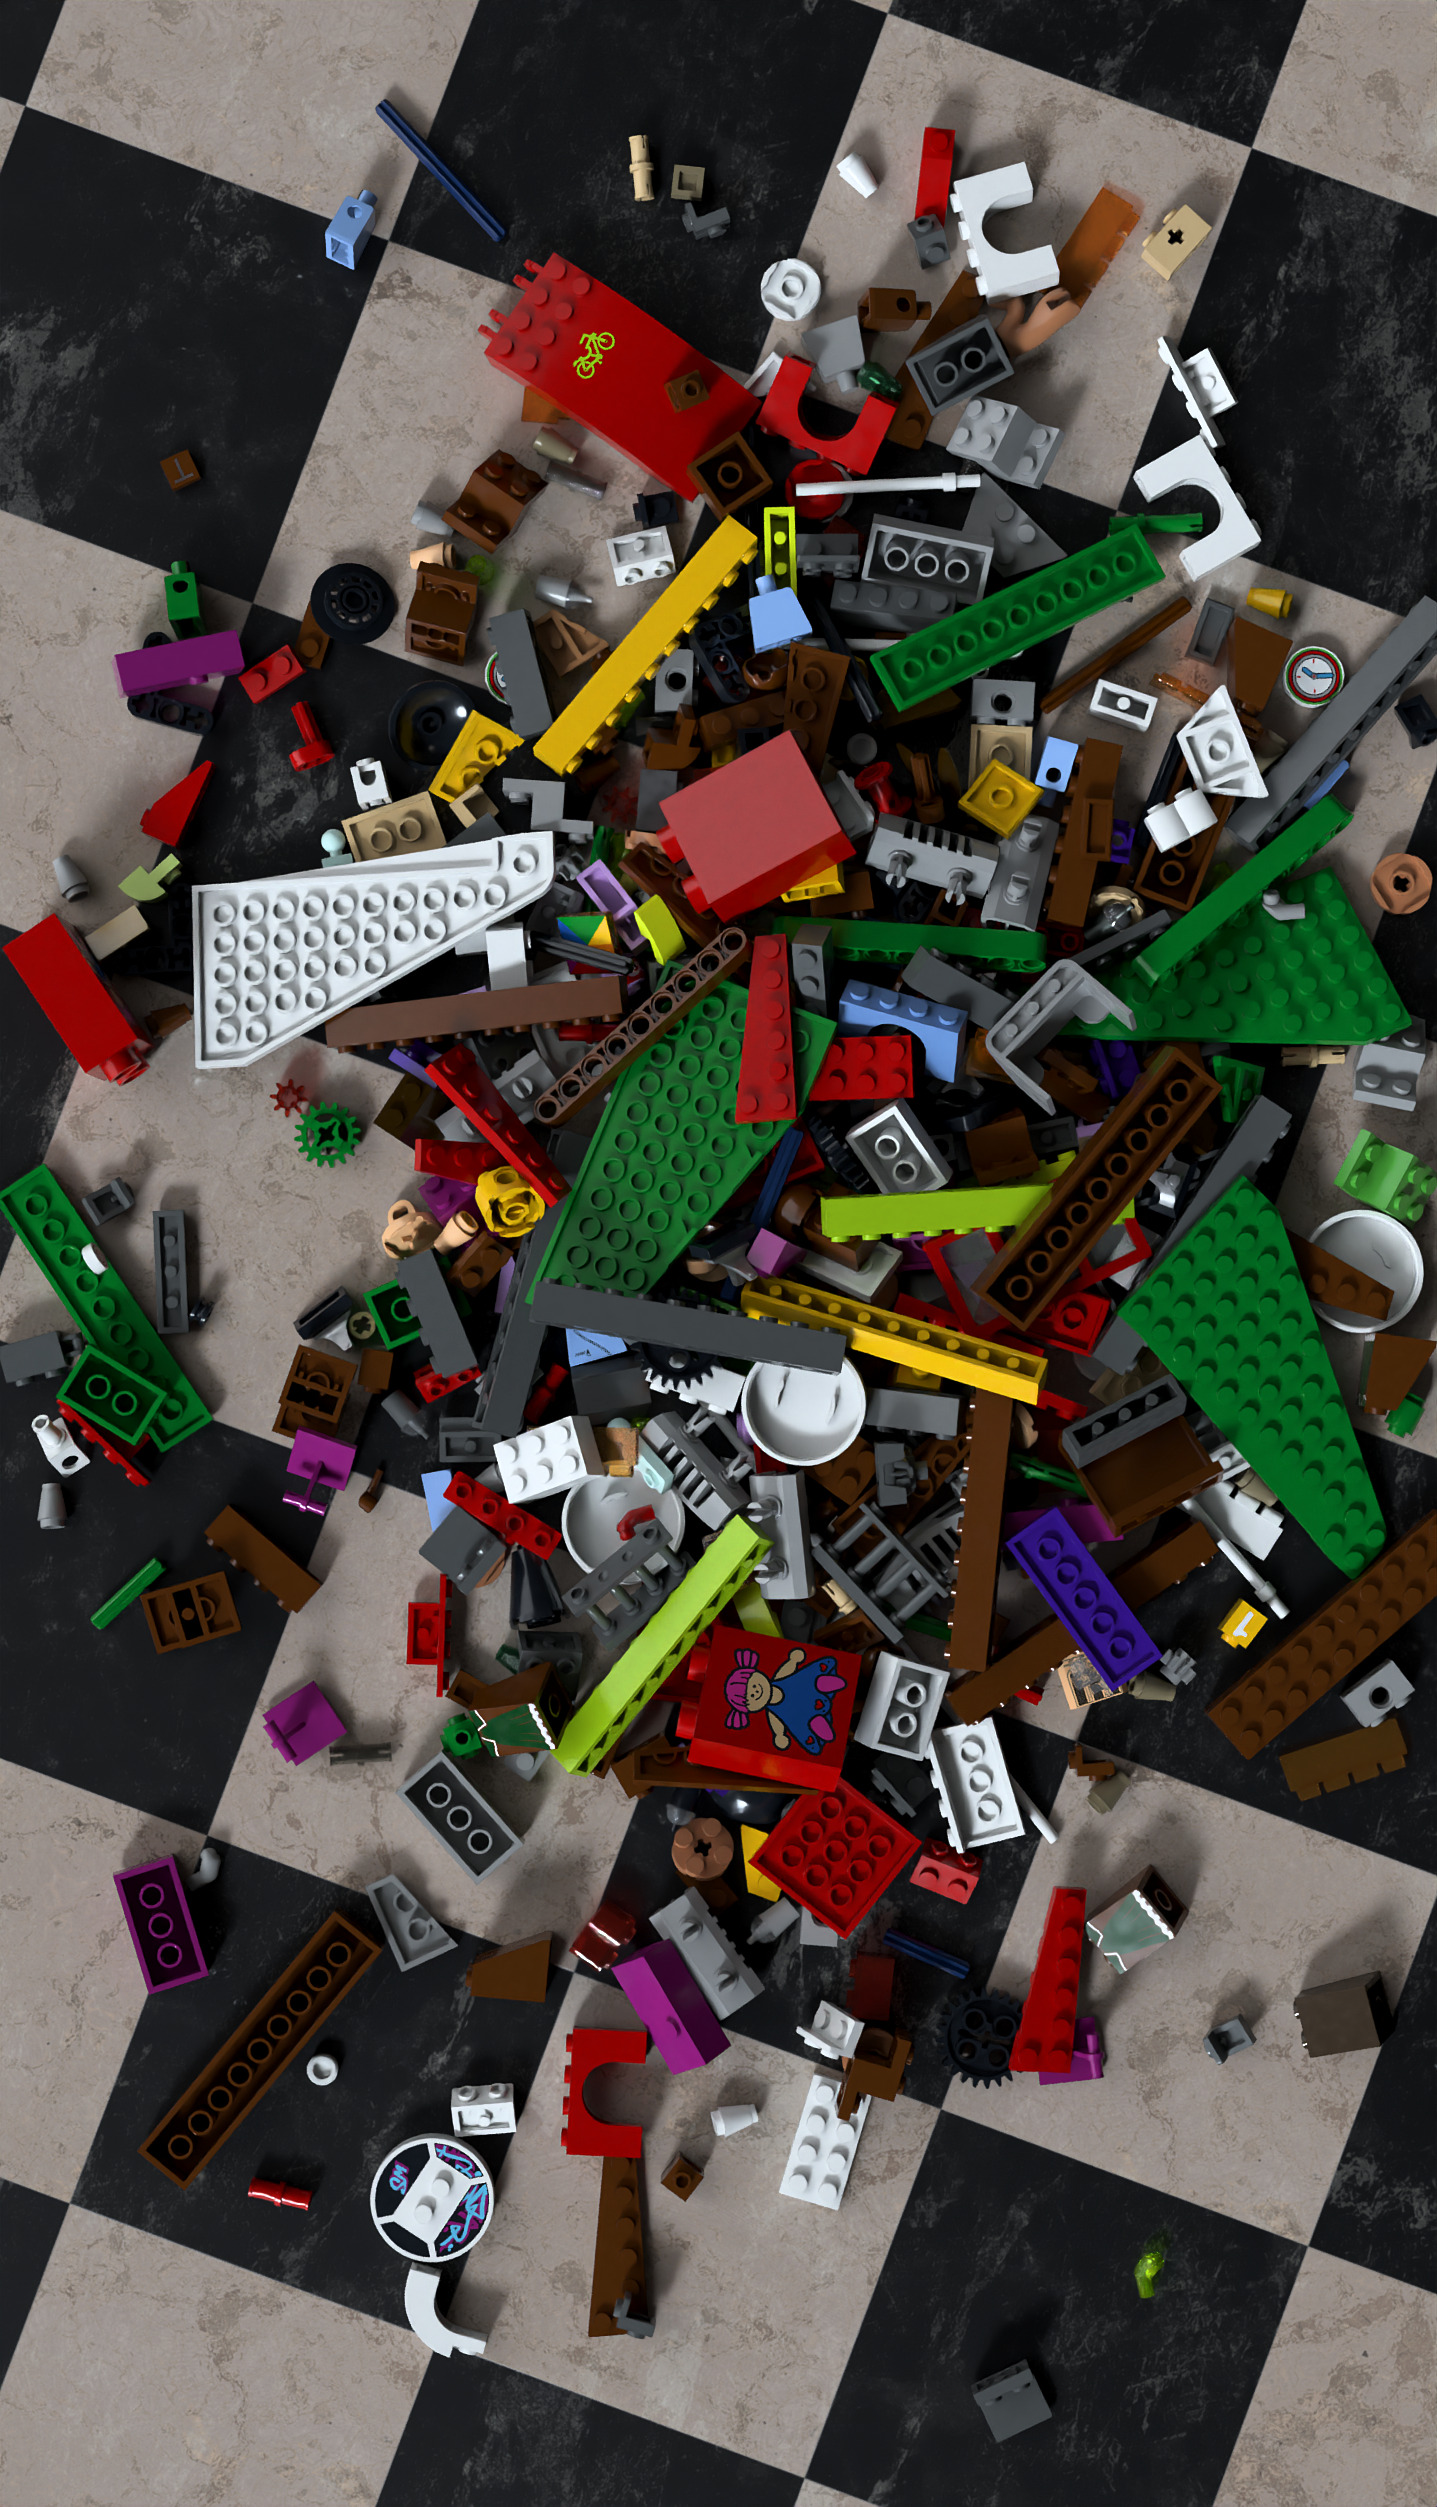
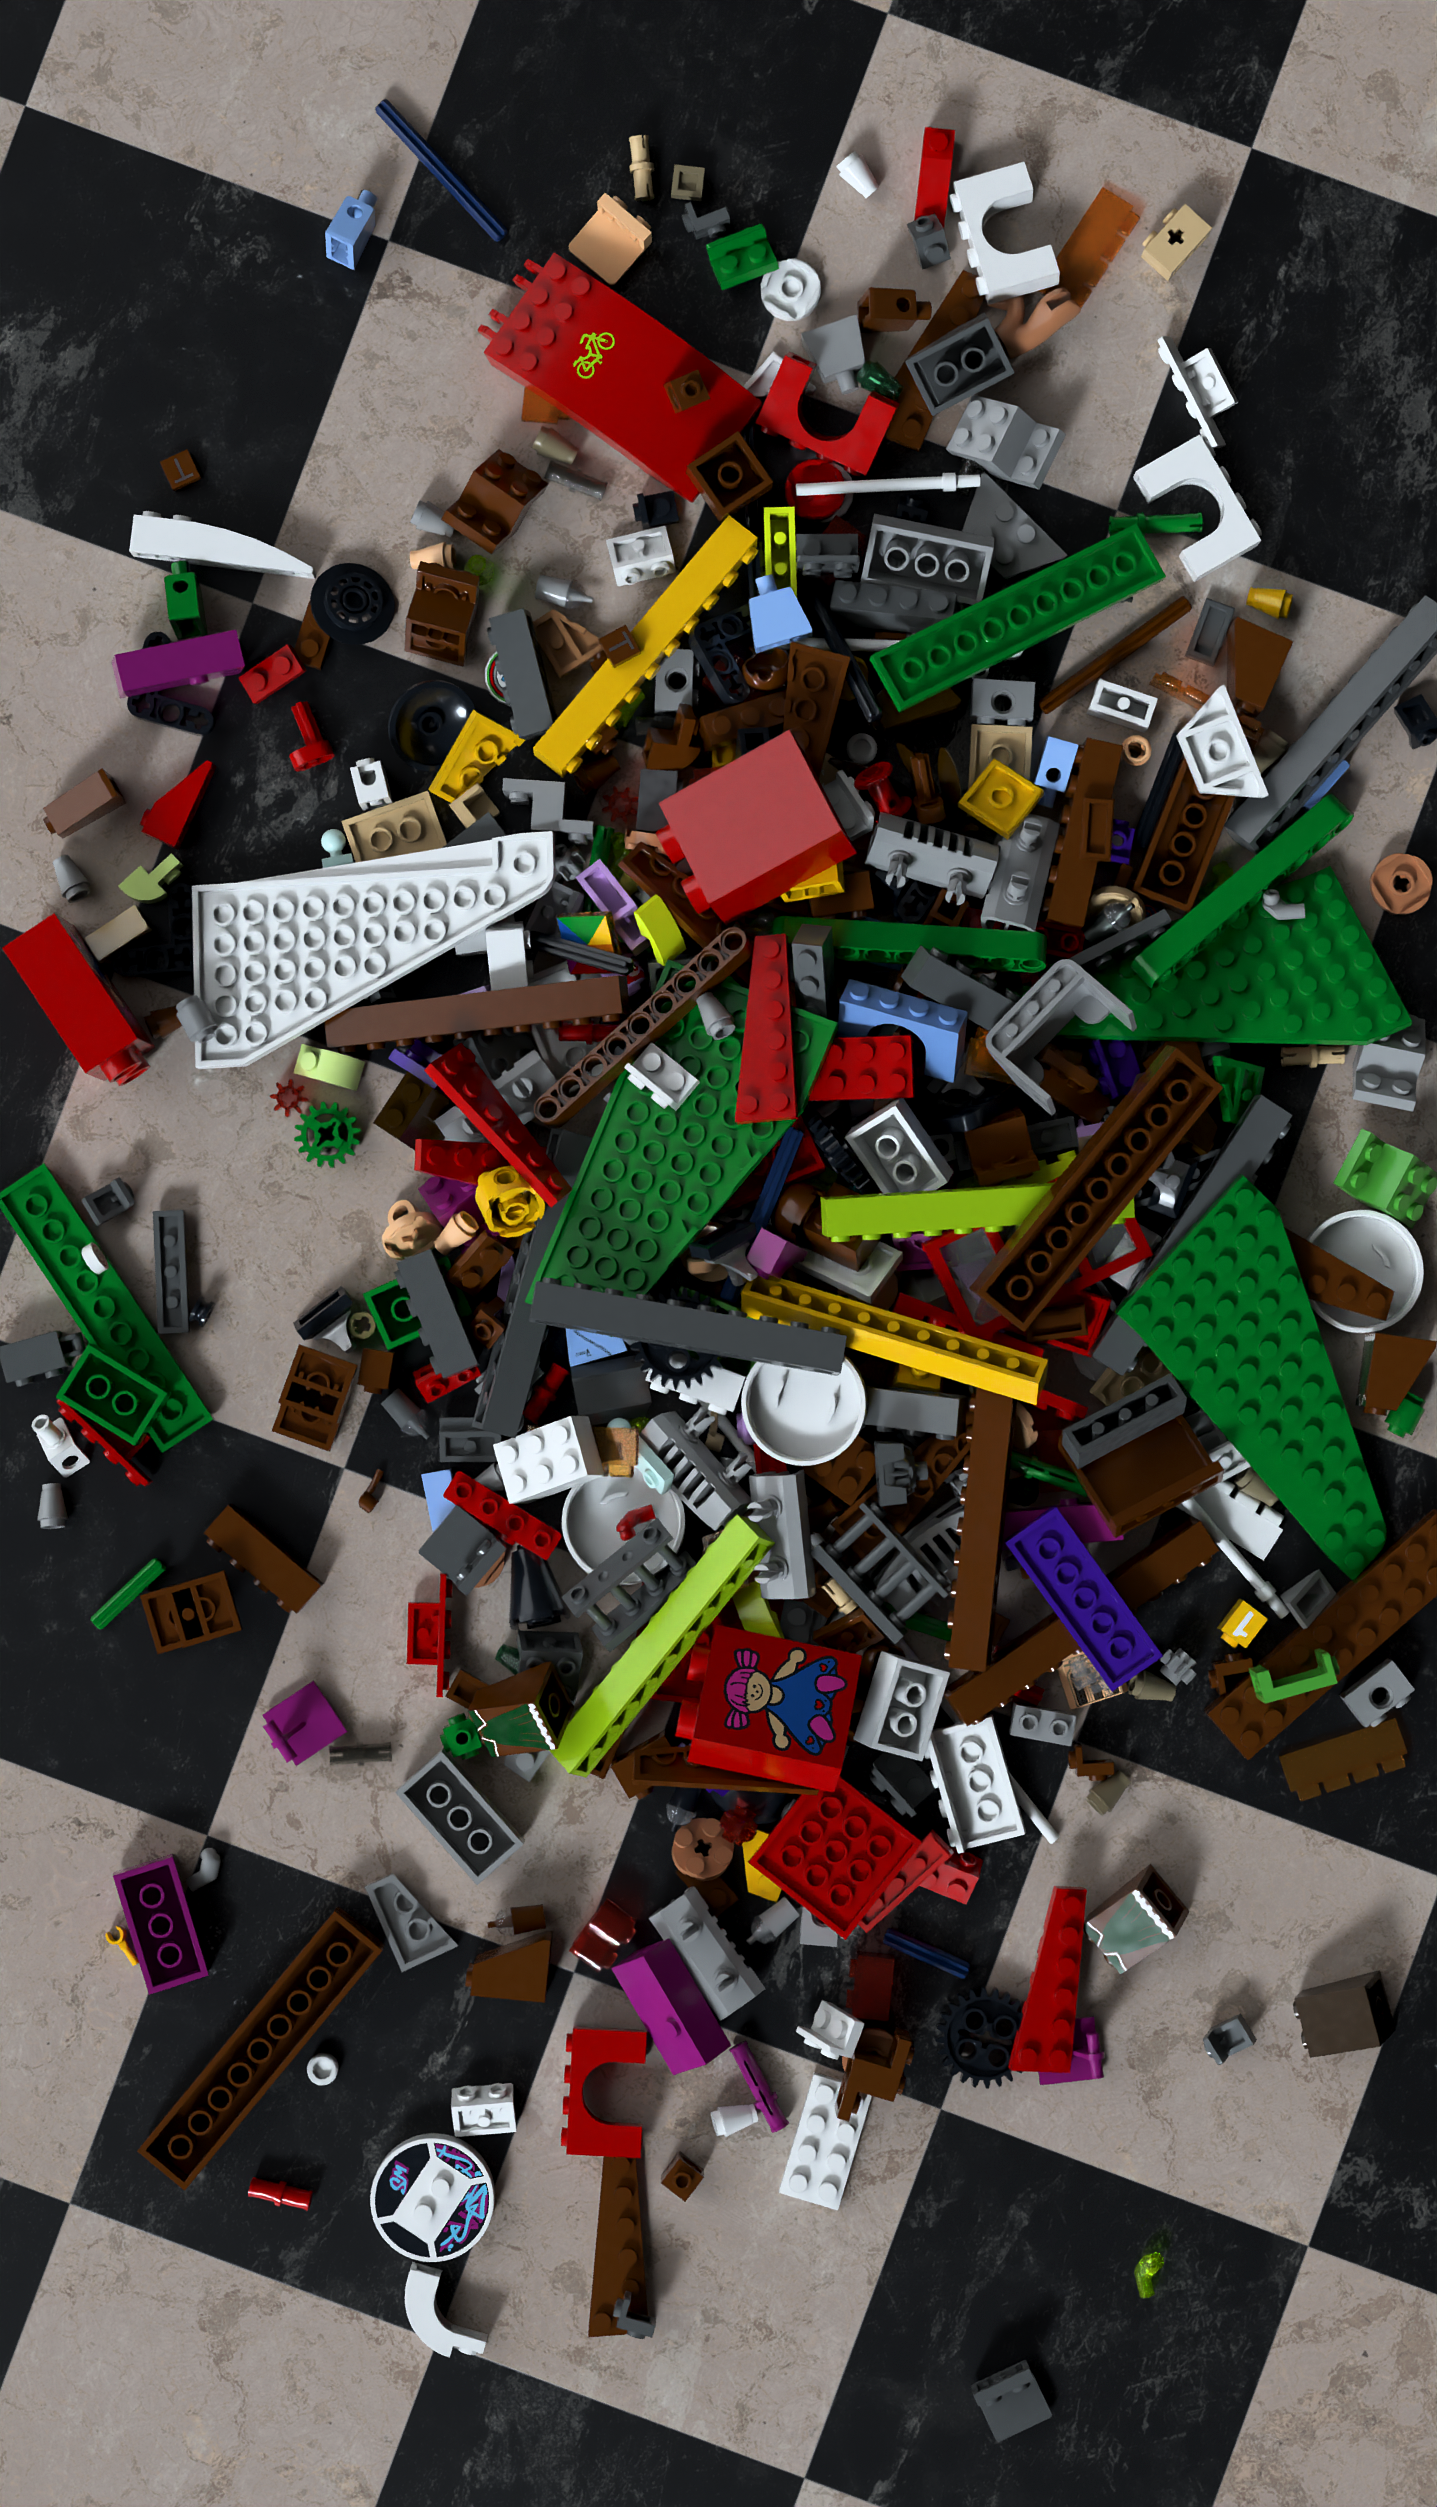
(83, 804): none -> reddish brown slope
(122, 1943): none -> yellow hand
(196, 1019): none -> light grey brick
(209, 546): none -> white slope
(322, 1461): magenta plate -> none
(329, 1067): none -> yellowish green brick
(485, 1325): none -> reddish brown bracket
(519, 1920): none -> reddish brown piece
(611, 240): none -> light nougat bracket
(619, 646): none -> reddish brown tile
(663, 1076): none -> white bracket
(714, 1440): none -> tan hand
(716, 1018): none -> light grey cone
(738, 1825): none -> clear red gear
(741, 256): none -> green bracket
(774, 2118): none -> magenta pin
(920, 1866): none -> red tile
(1042, 1723): none -> light grey brick
(1058, 1323): none -> reddish brown tile
(1139, 744): none -> light nougat cone
(1179, 820): white brick -> none
(1233, 1664): none -> reddish brown bracket
(1308, 1598): none -> light grey slope
(1313, 676): tile -> none
(1320, 1677): none -> bright green panel

